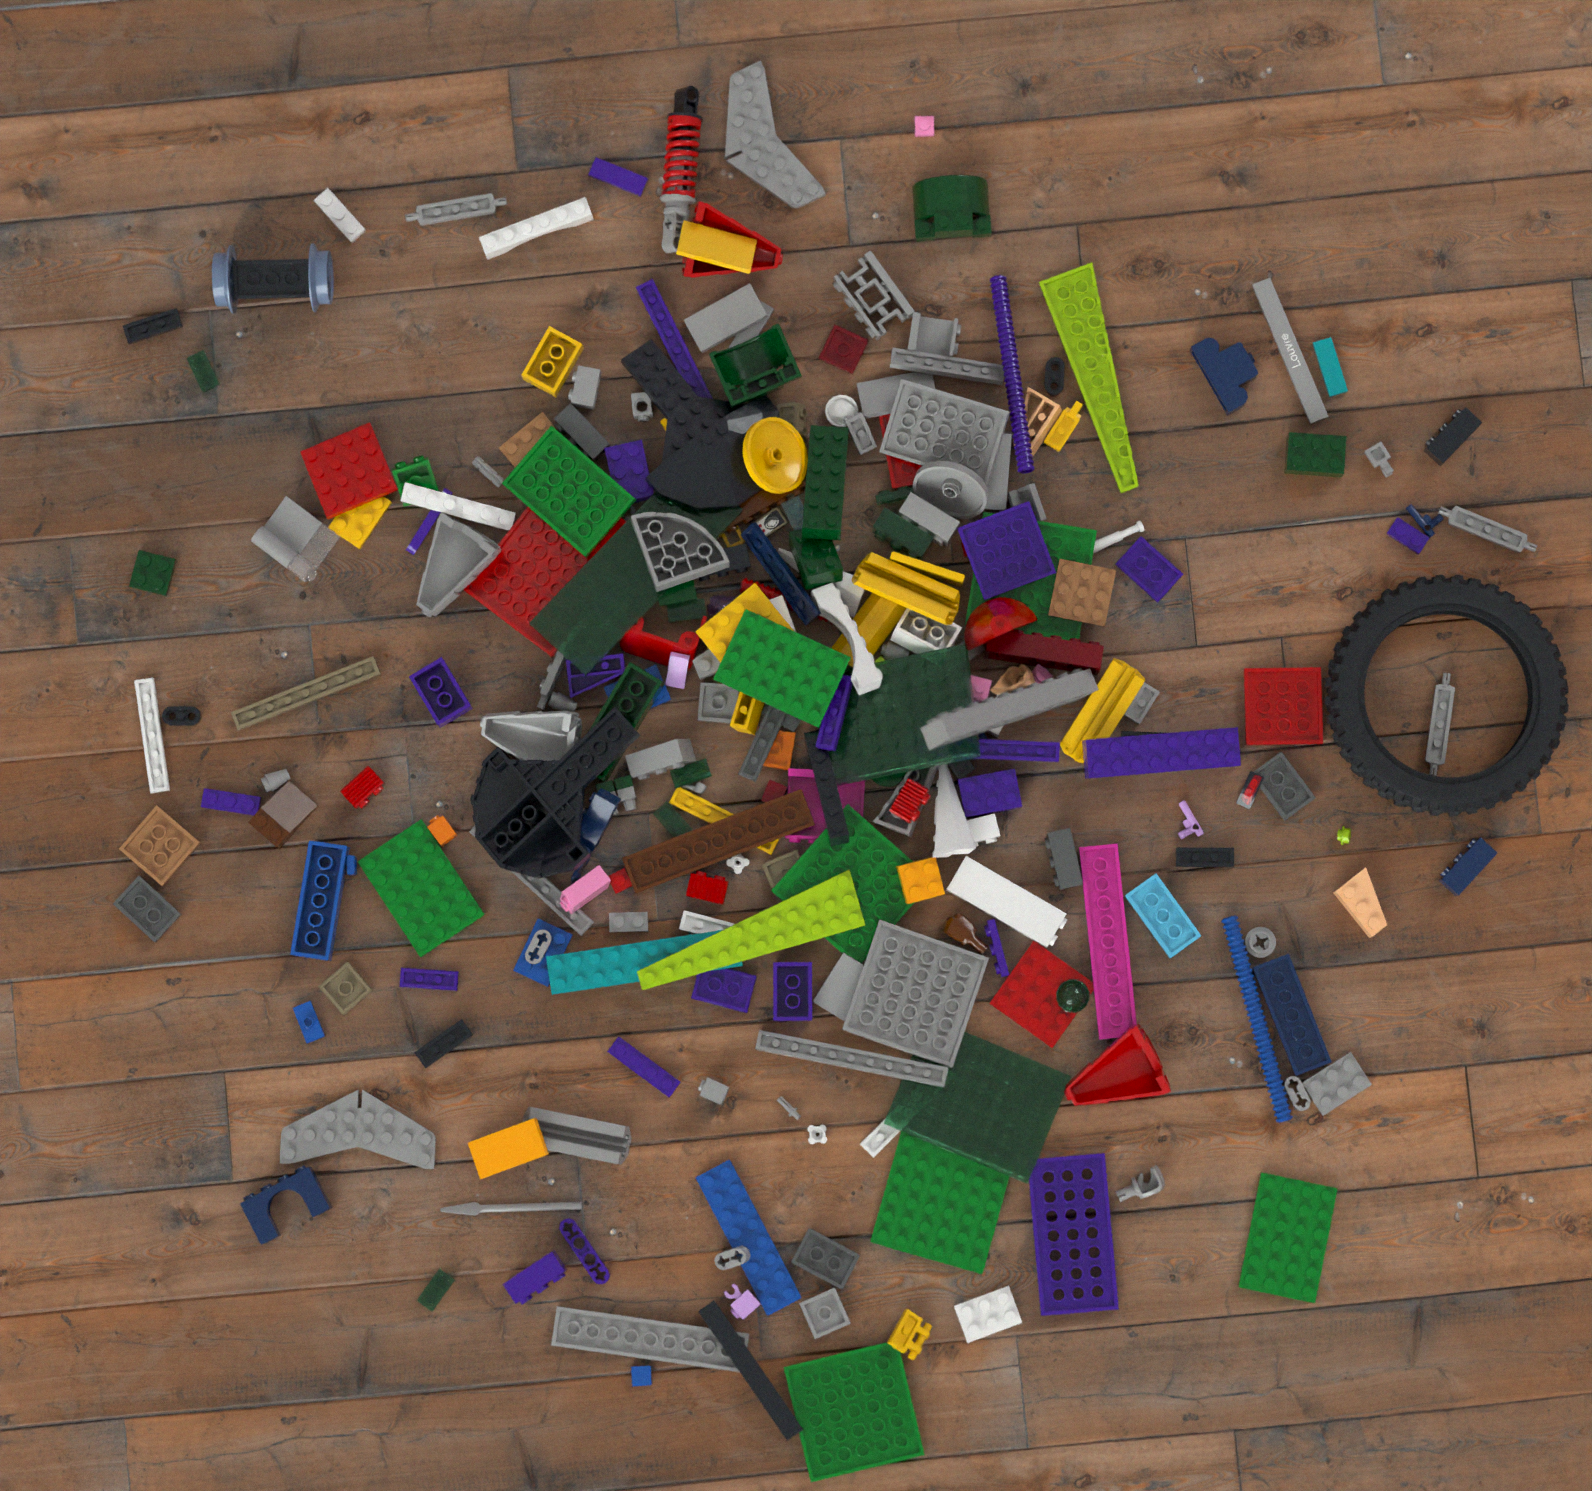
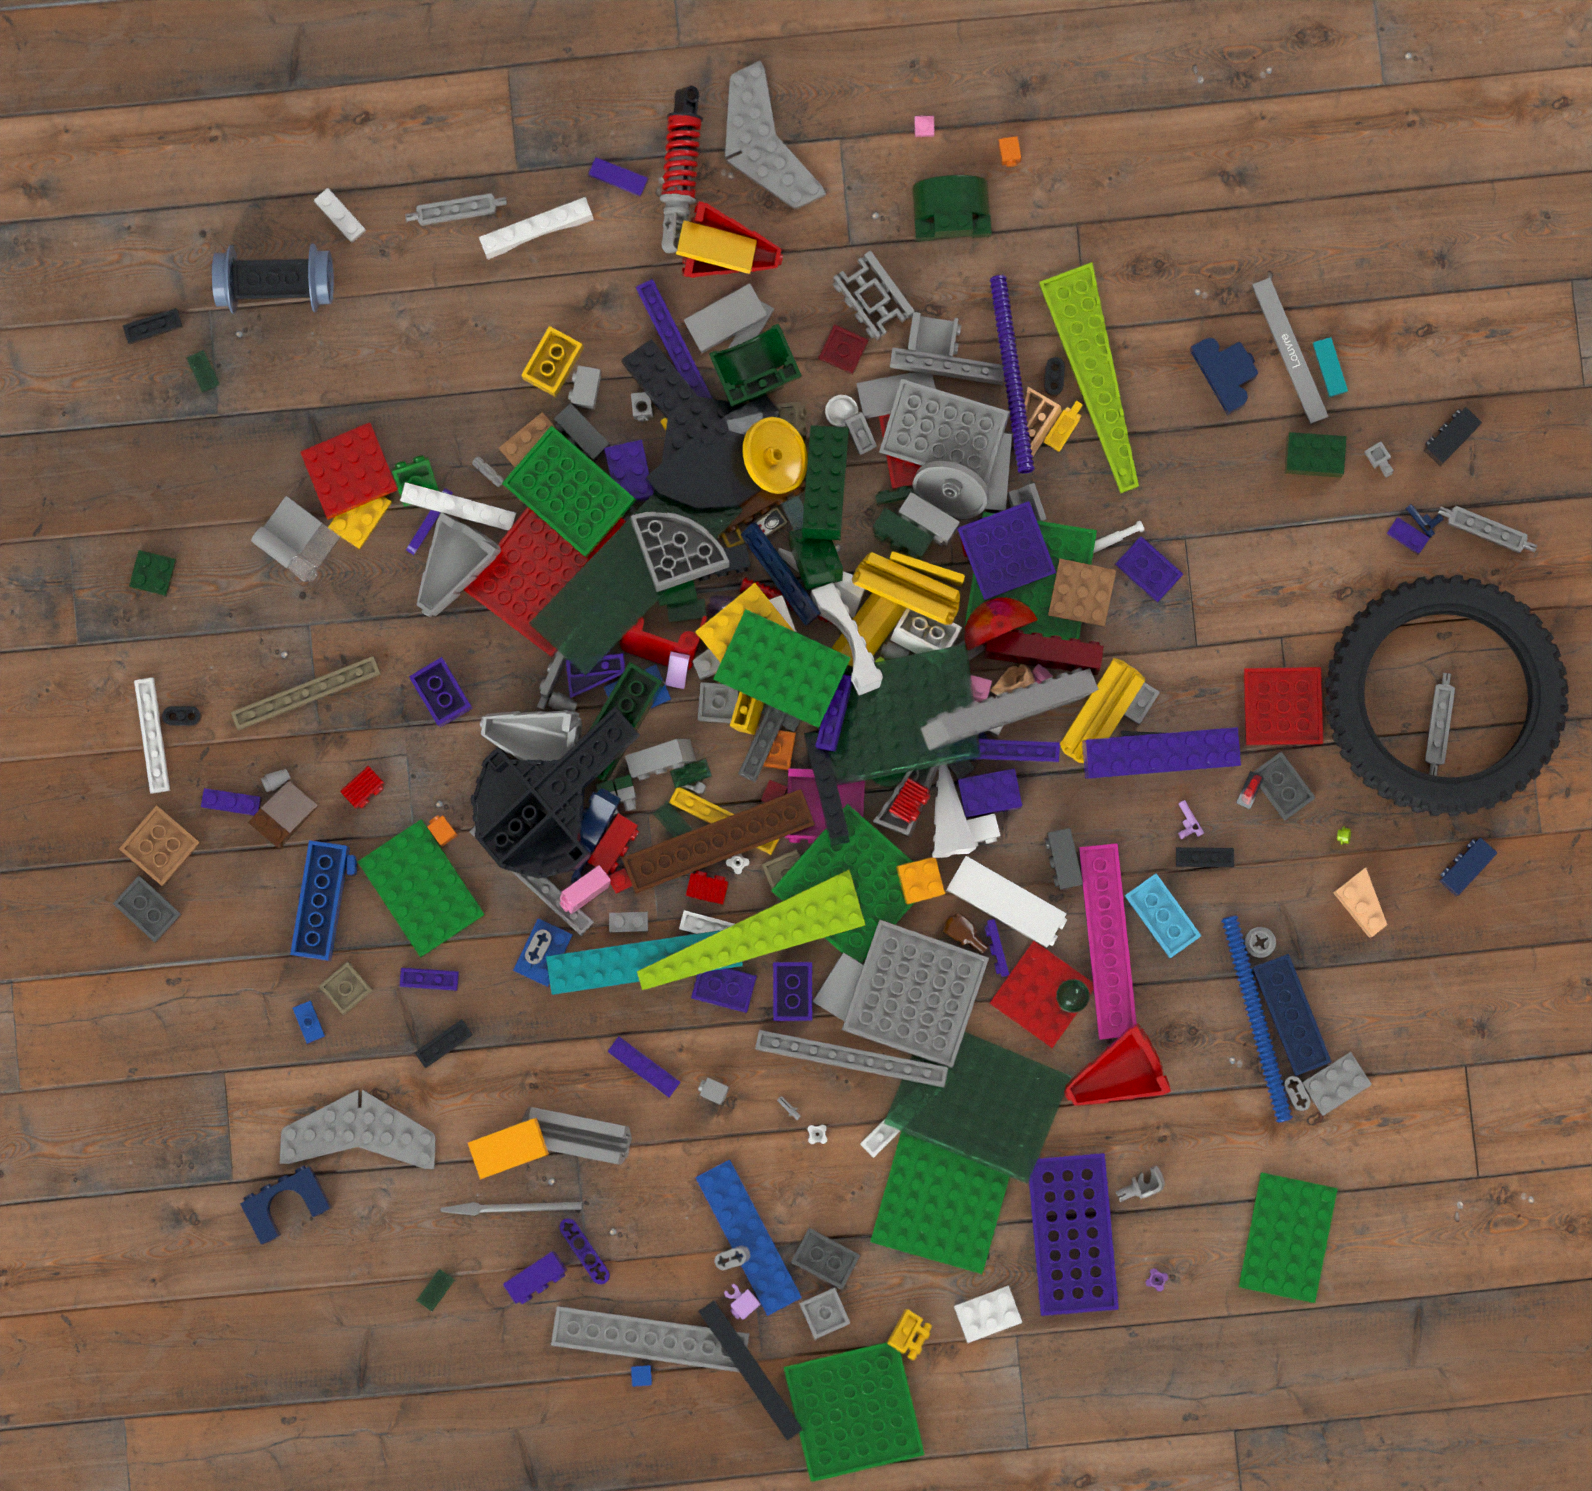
(614, 844): none -> red brick
(1009, 151): none -> orange brick
(1155, 1274): none -> medium lavender plate

